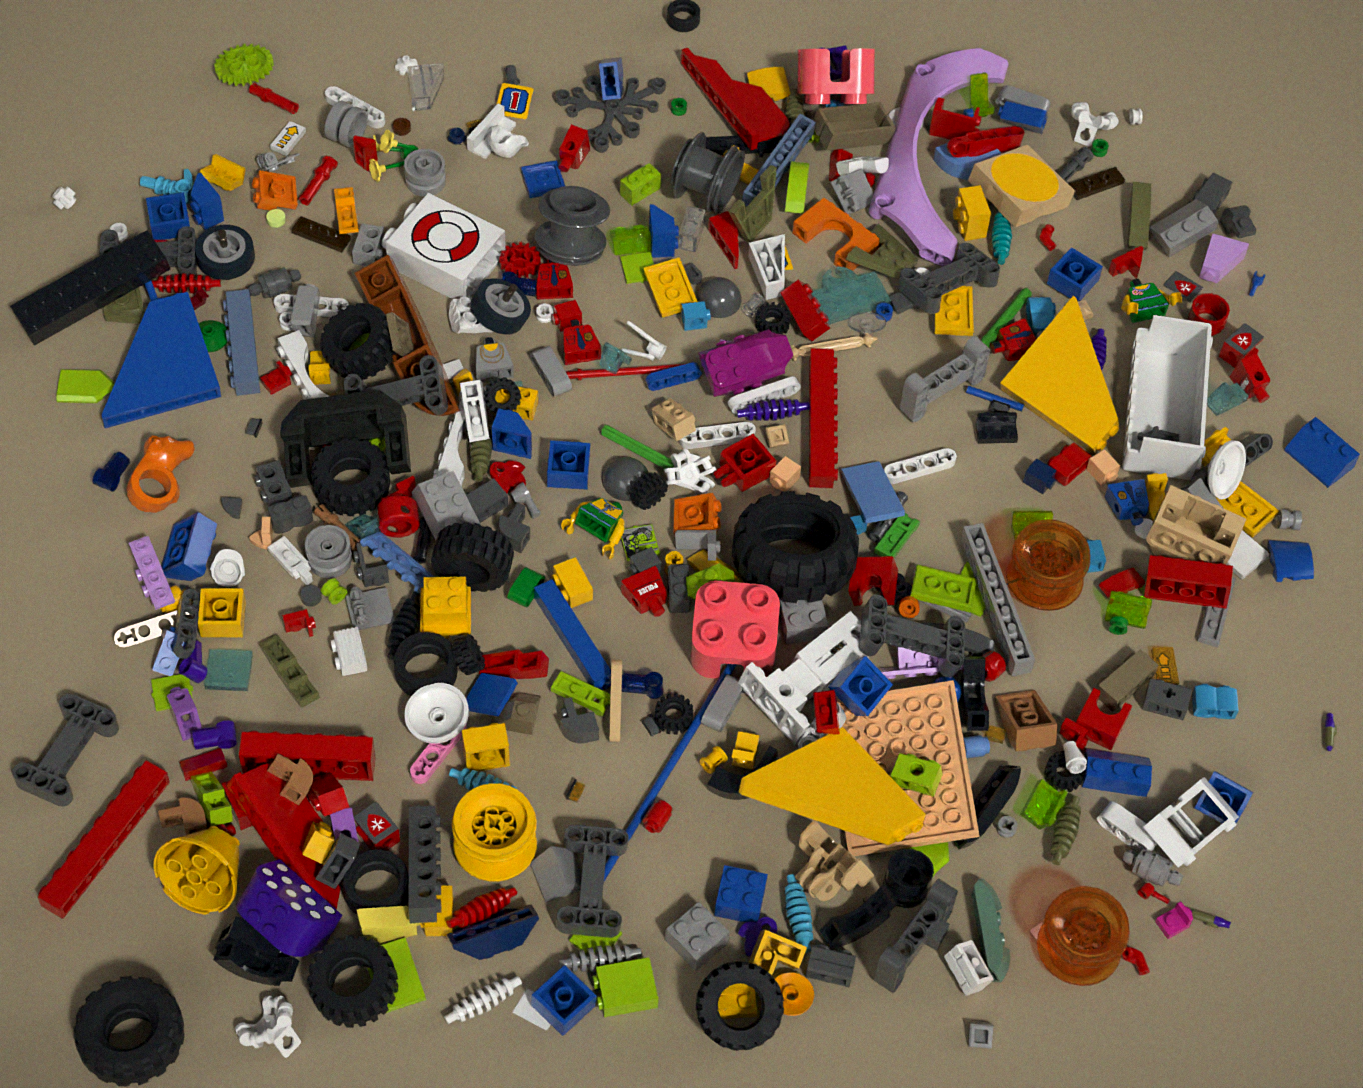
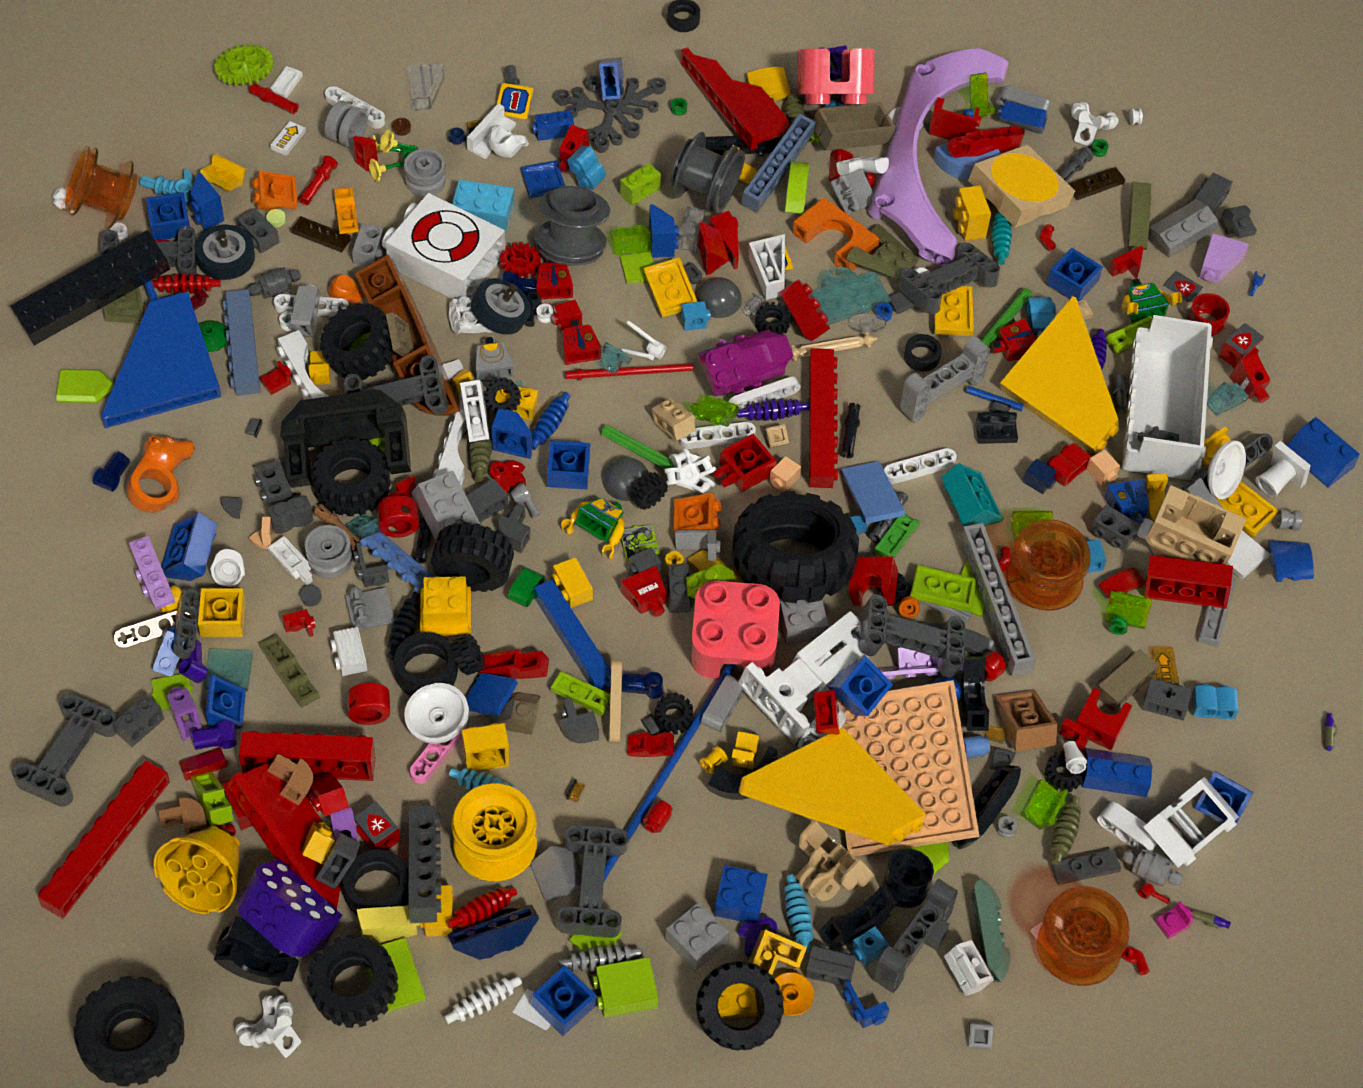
(100, 187): none -> clear orange wheel
(139, 720): none -> dark grey brick
(224, 702): none -> blue slope
(260, 229): none -> dark grey brick
(269, 162): light grey hinge -> none
(286, 81): none -> white tile
(334, 591): lime wheel -> none
(345, 288): none -> orange hat
(370, 703): none -> red piece
(402, 64): white plant -> none
(486, 201): none -> medium azure brick
(535, 301): none -> black bar
(550, 420): none -> blue piece
(551, 371): light grey beam -> none
(552, 125): none -> blue brick
(586, 167): none -> dark azure brick
(650, 746): none -> red slope
(682, 373): blue beam -> none
(711, 248): none -> red slope
(715, 411): none -> clear neon green bracket
(758, 213): olive wing -> none
(852, 423): none -> black pin
(869, 946): none -> dark azure brick
(874, 1015): none -> blue bracket
(920, 364): none -> black tyre
(924, 783): lime brick -> none
(971, 496): none -> teal slope
(1002, 757): none -> dark grey tile
(1005, 558): none -> red arm
(1086, 867): none -> dark grey plate
(1116, 526): none -> dark grey brick
(1120, 392): none -> dark grey axle
(1127, 334): none -> lime plate
(1285, 467): none -> white plant

